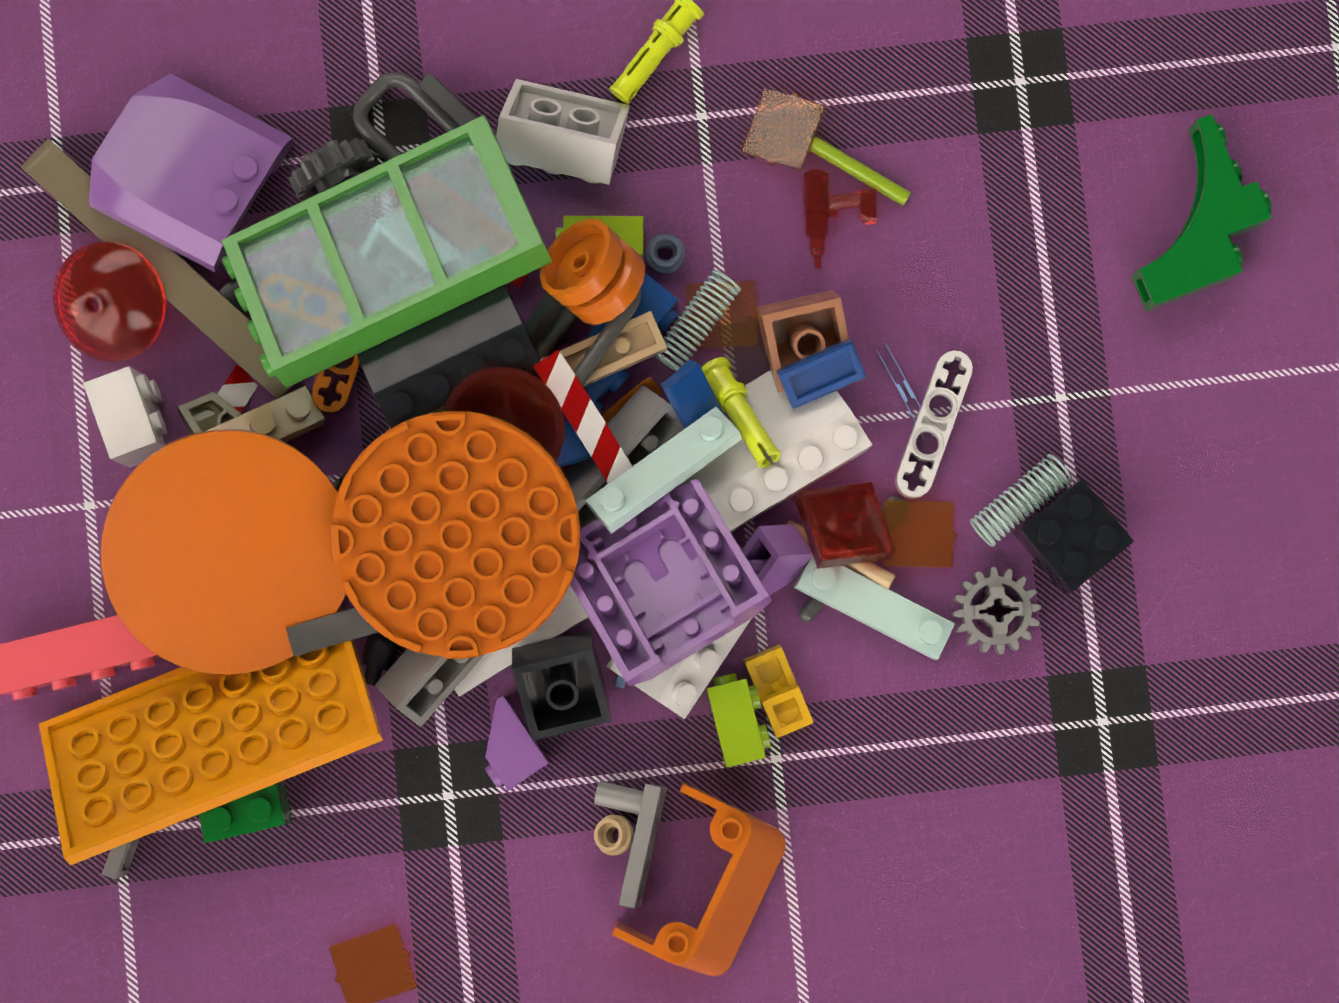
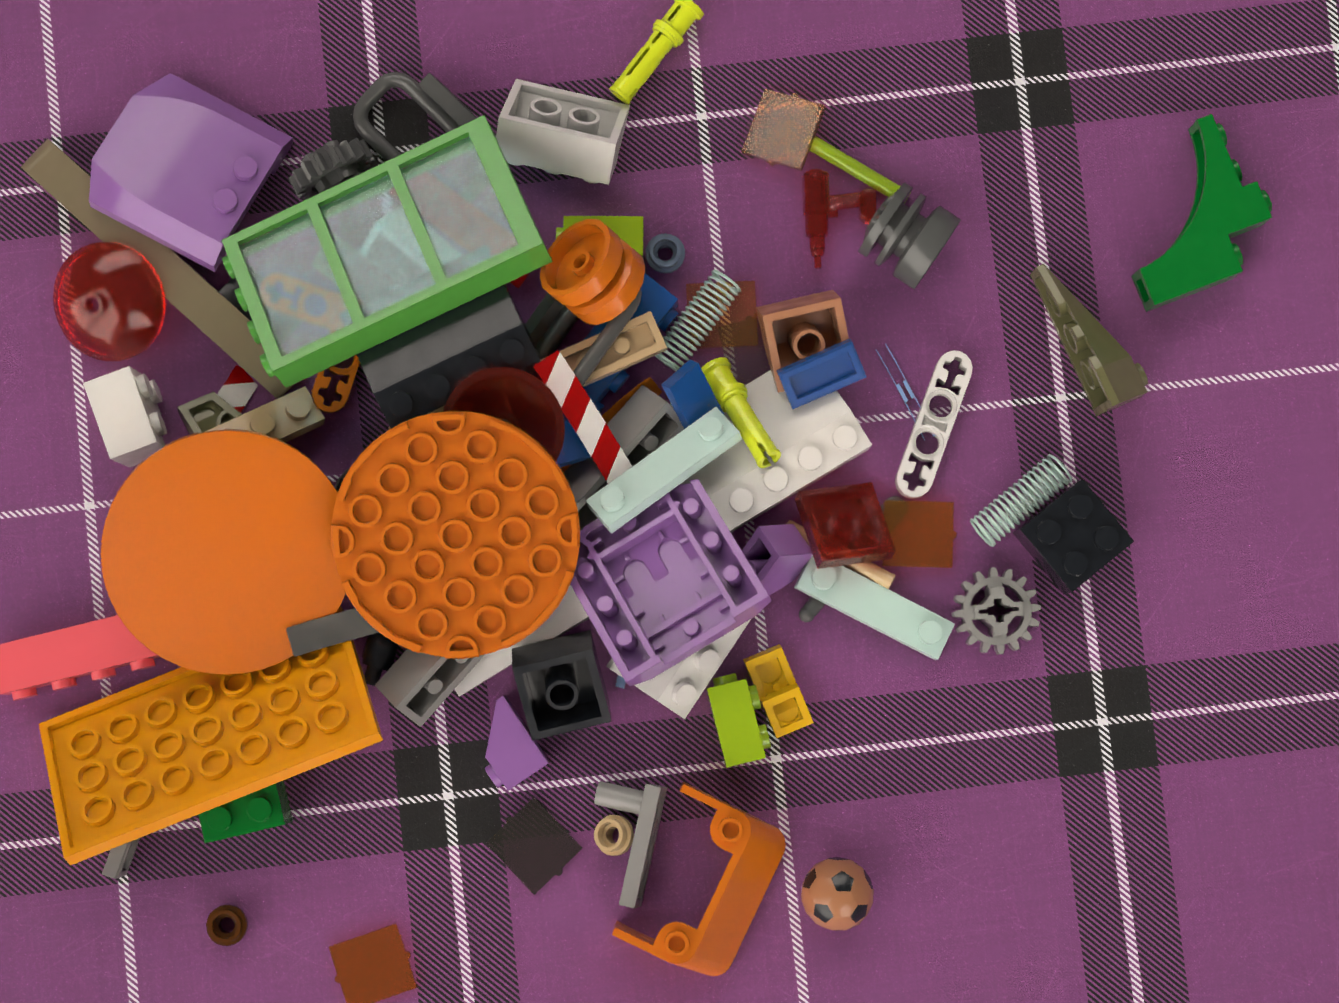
(215, 930): none -> reddish brown plate
(534, 845): none -> clear smoke piece
(837, 894): none -> nougat piece
(908, 235): none -> dark grey wheel
(1097, 358): none -> olive wedge

